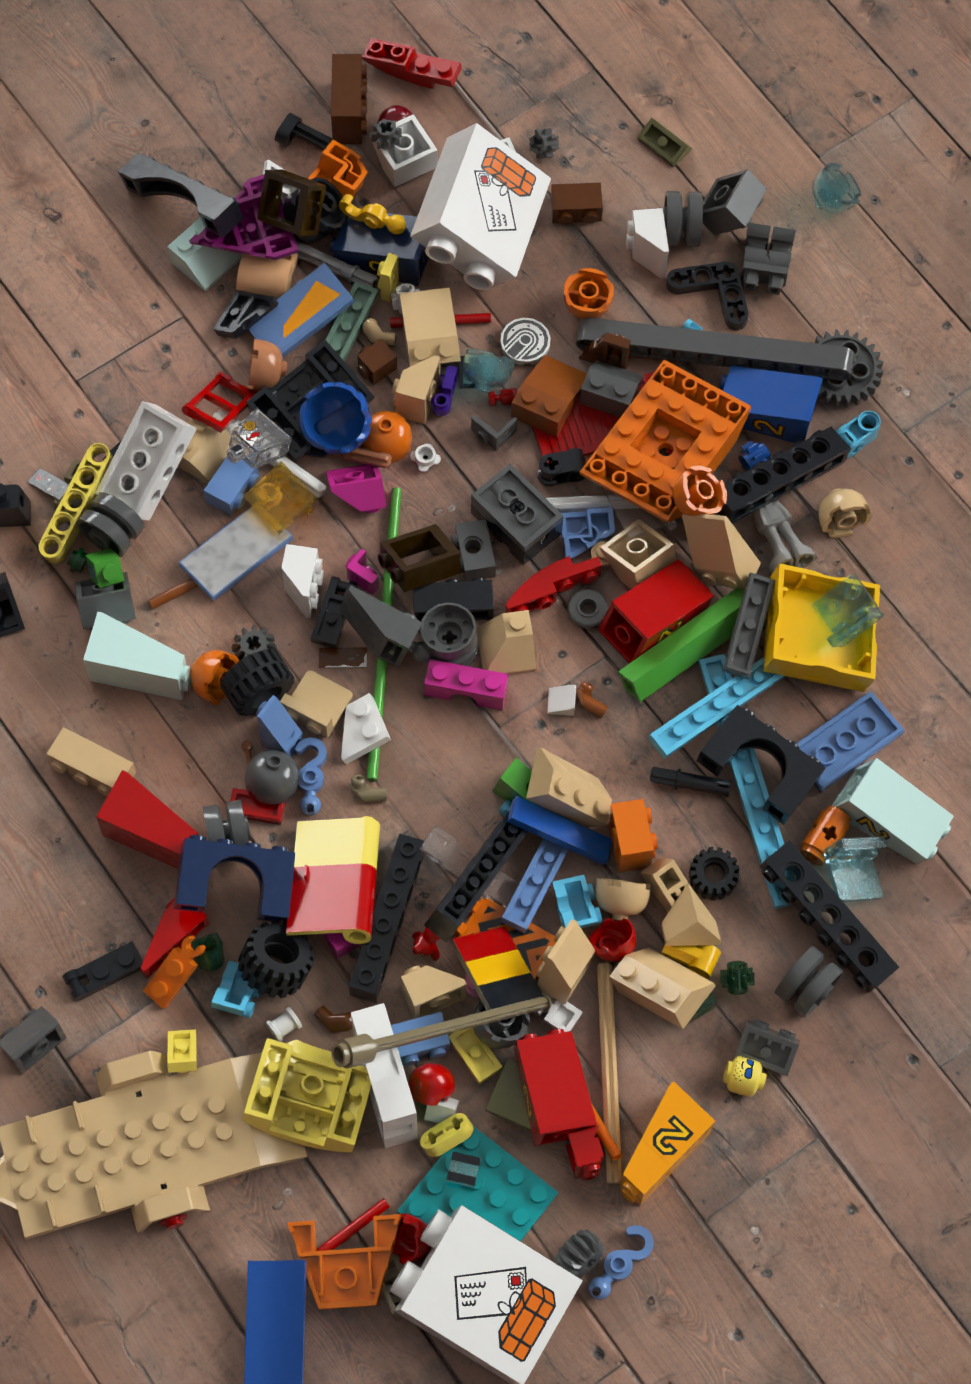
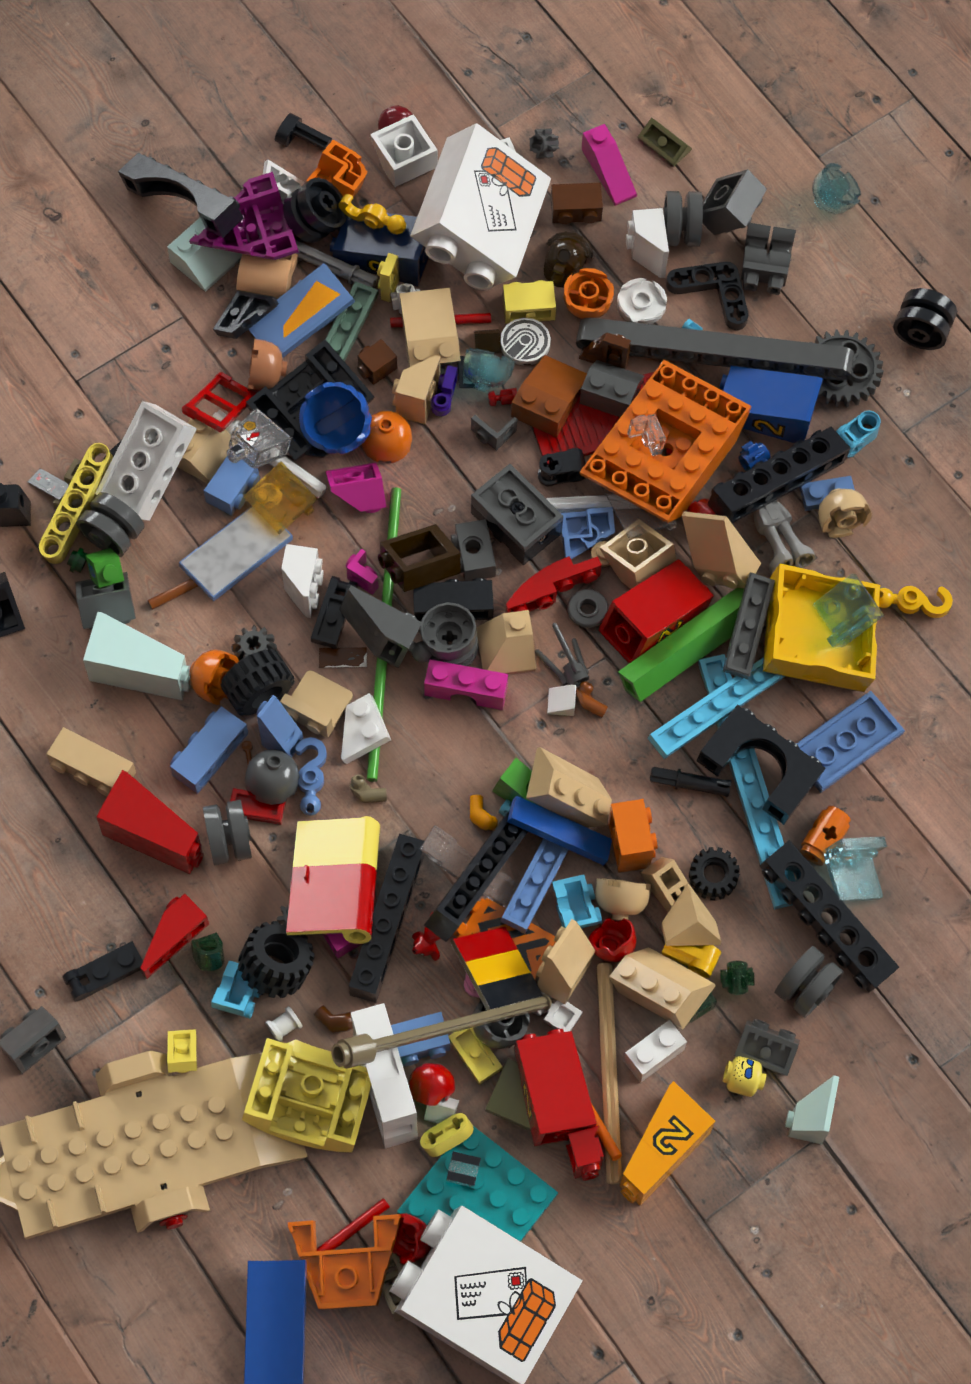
(173, 973): orange plate -> none
(208, 749): none -> medium blue brick
(271, 866): dark blue arch -> none
(310, 196): dark brown window -> none
(348, 98): reddish brown brick -> none
(369, 457): nougat axle -> none
(374, 332): tan arm -> none
(386, 134): dark grey gear -> none
(410, 66): red slope -> none
(425, 450): white plate -> none
(431, 990): tan slope -> none
(479, 815): none -> light orange arm
(488, 340): none -> dark brown slope
(529, 301): none -> light yellow brick
(565, 256): none -> dark brown helmet
(574, 671): none -> dark grey plant
(580, 1253): dark grey gear -> none
(608, 164): none -> dark pink slope
(619, 1263): medium blue piece -> none
(641, 301): none -> white tile
(651, 432): none -> clear bracket
(654, 1051): none -> white brick
(699, 492): orange cylinder -> none
(813, 1113): none -> light aqua slope
(816, 491): none -> medium blue plate
(892, 807): light aqua slope -> none
(911, 599): none -> yellow piece
(925, 319): none -> black wheel

